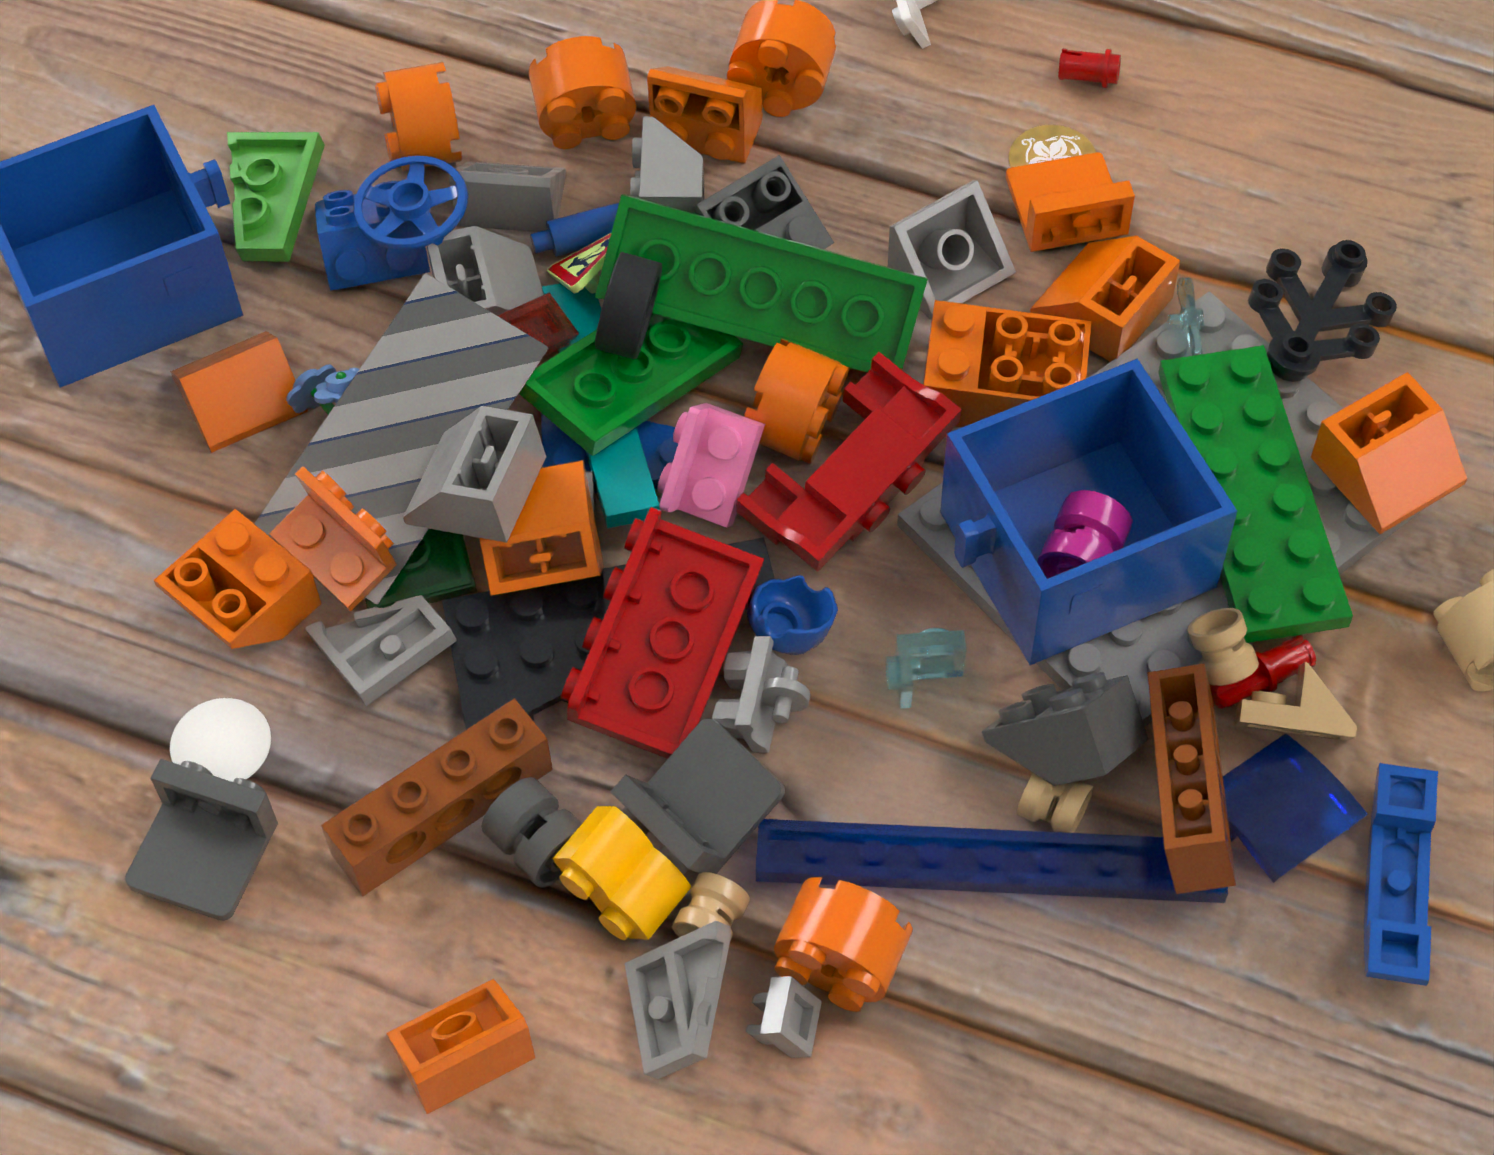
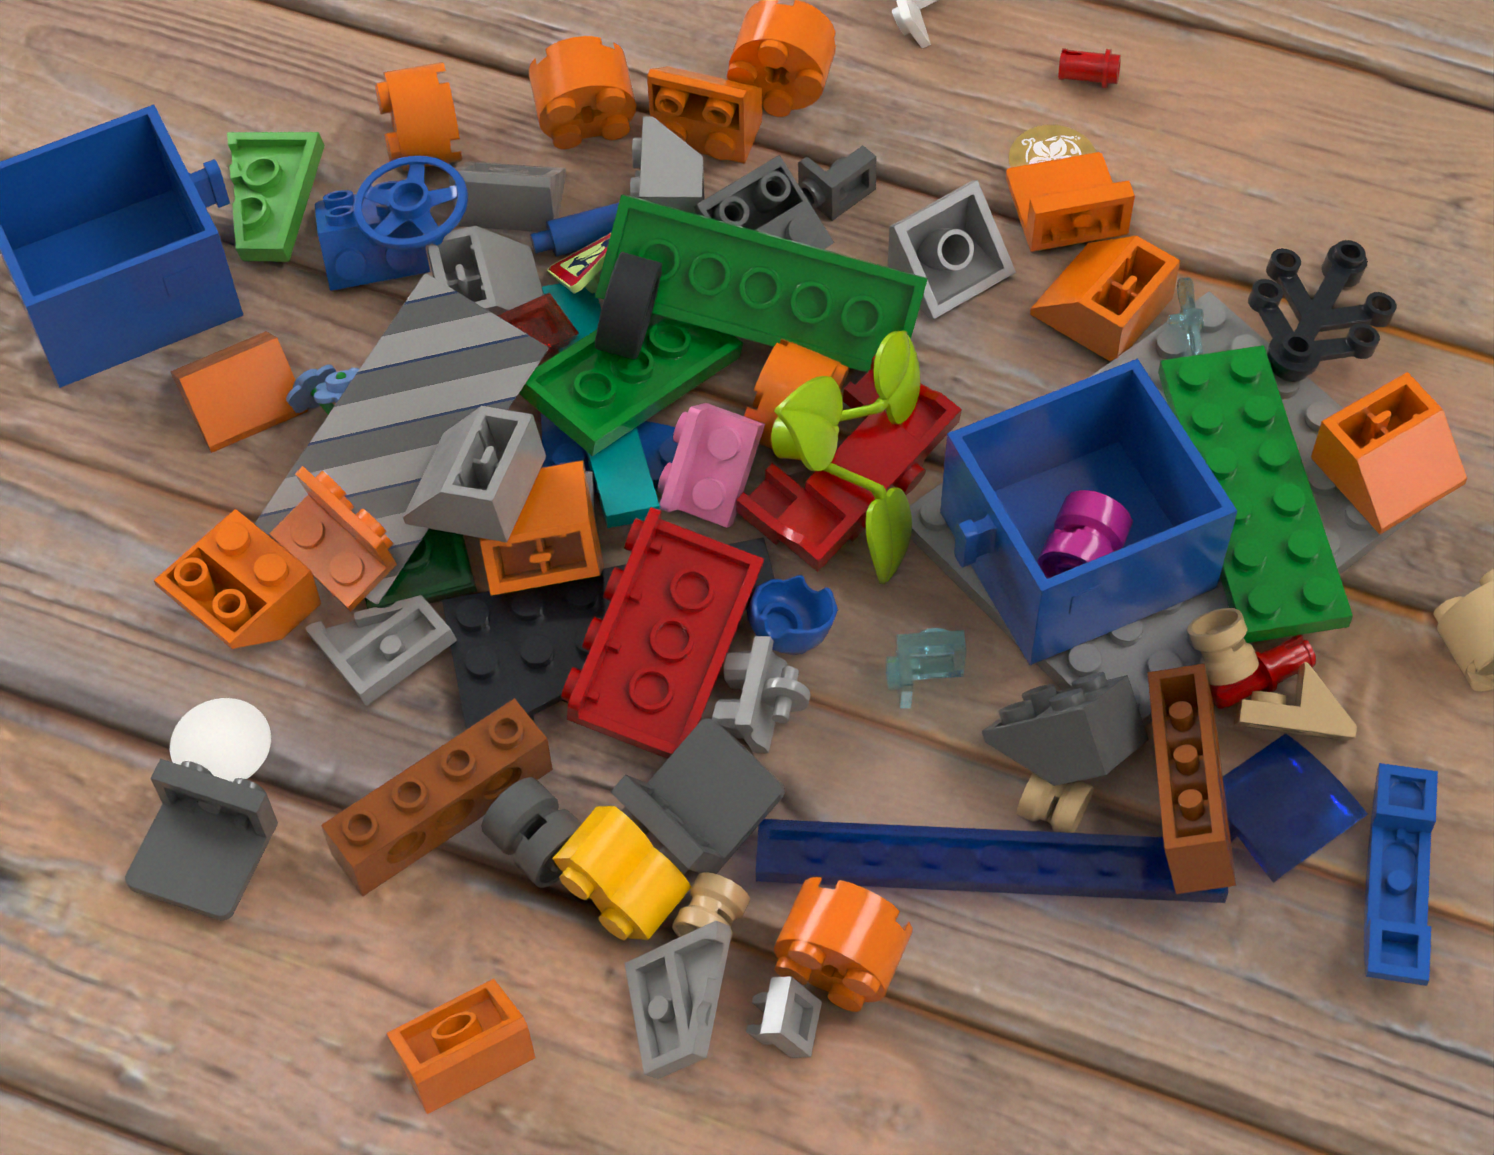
(809, 432): none -> lime plant
(840, 186): none -> dark grey bracket
(1001, 357): orange slope -> none

